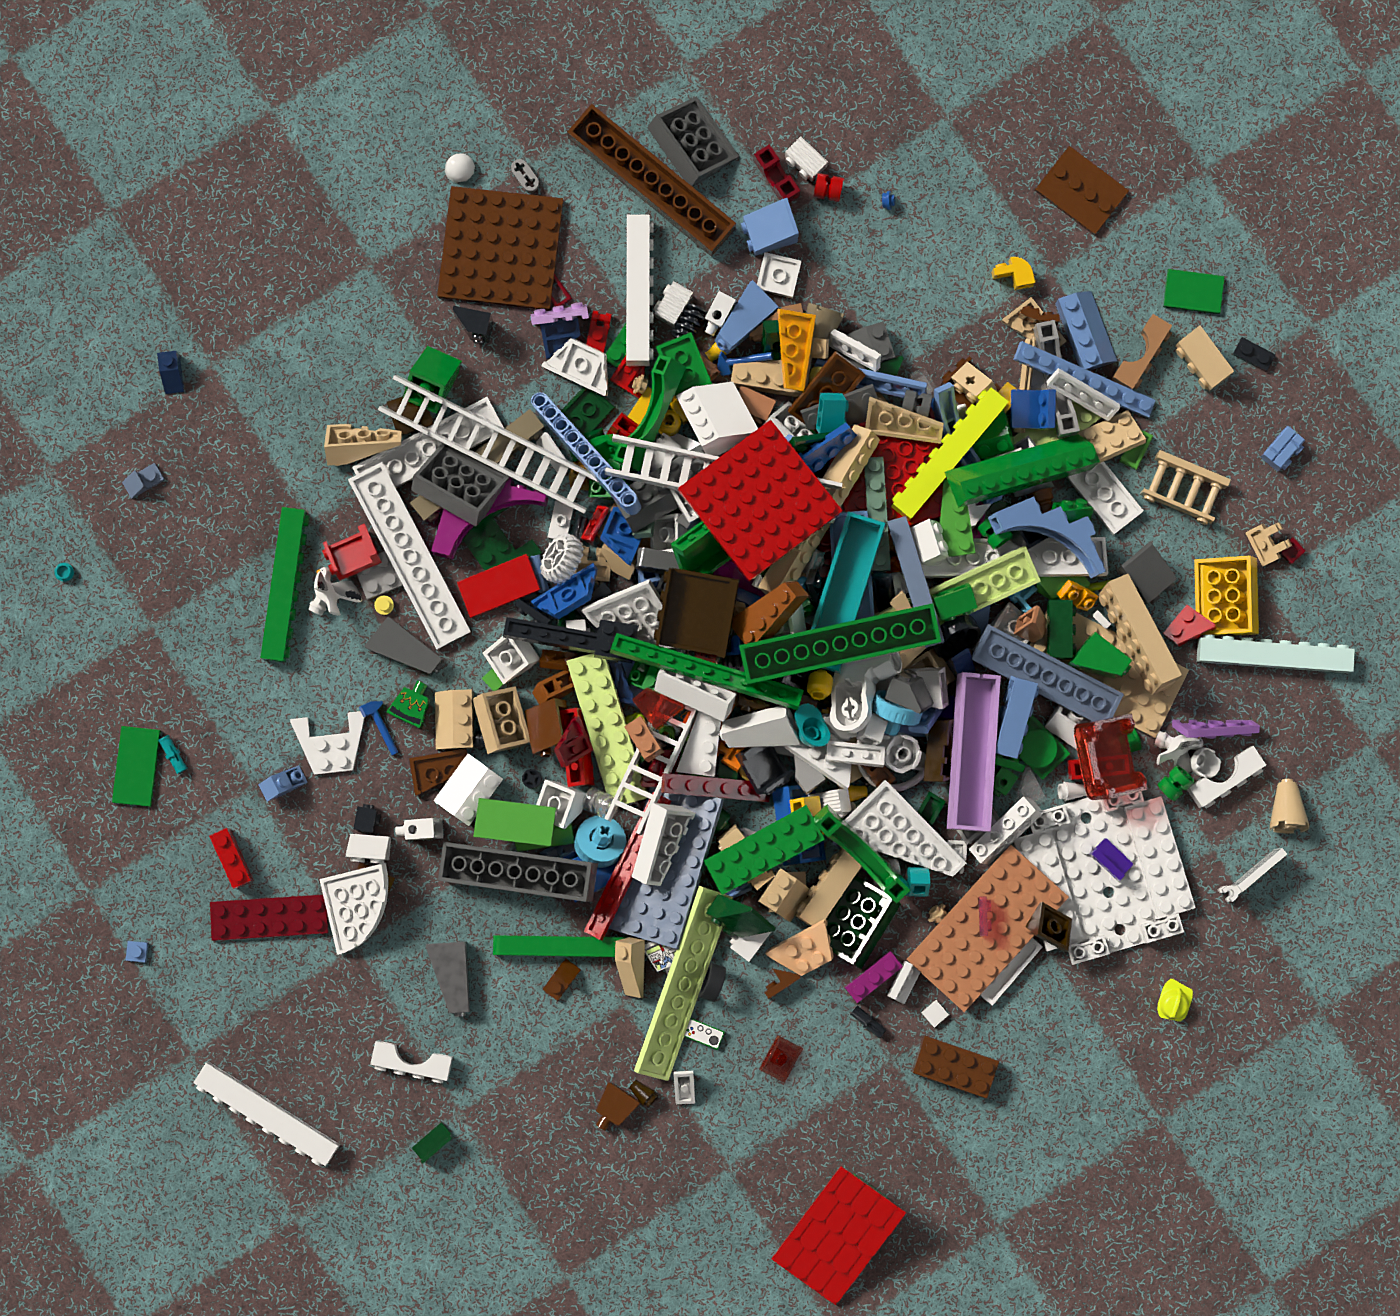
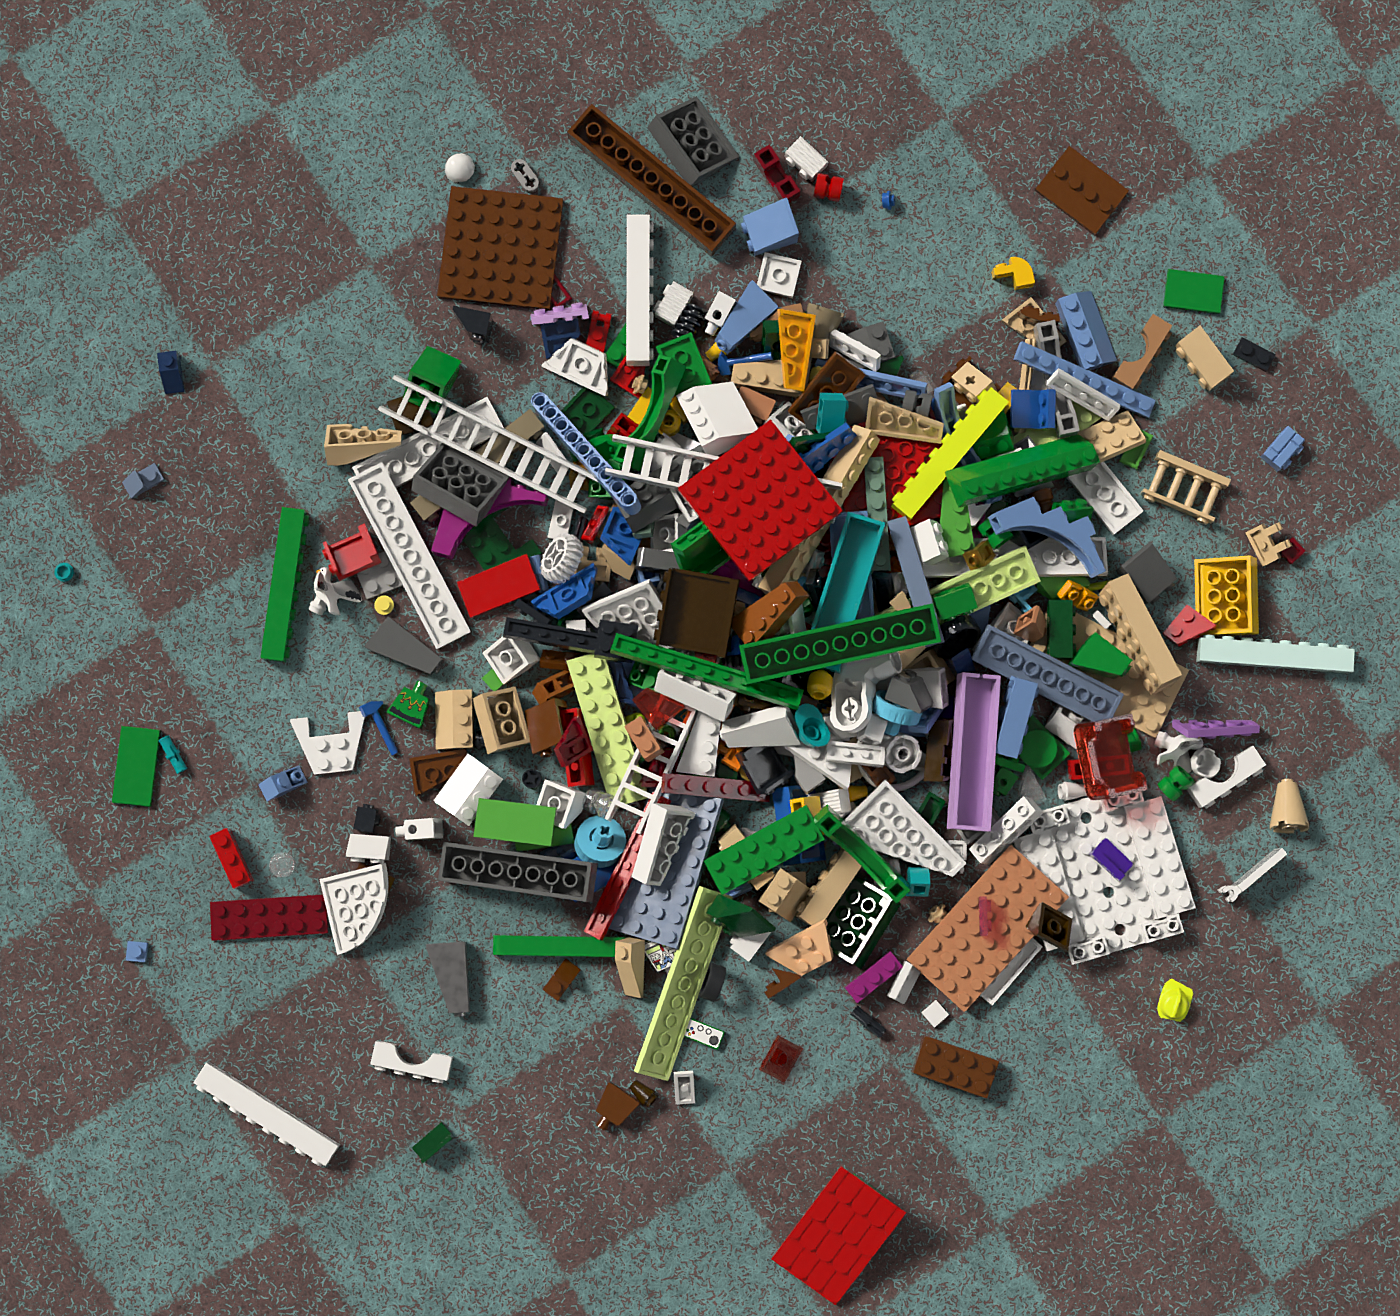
(283, 865): none -> clear wheel
(979, 556): none -> pearl gold bracket

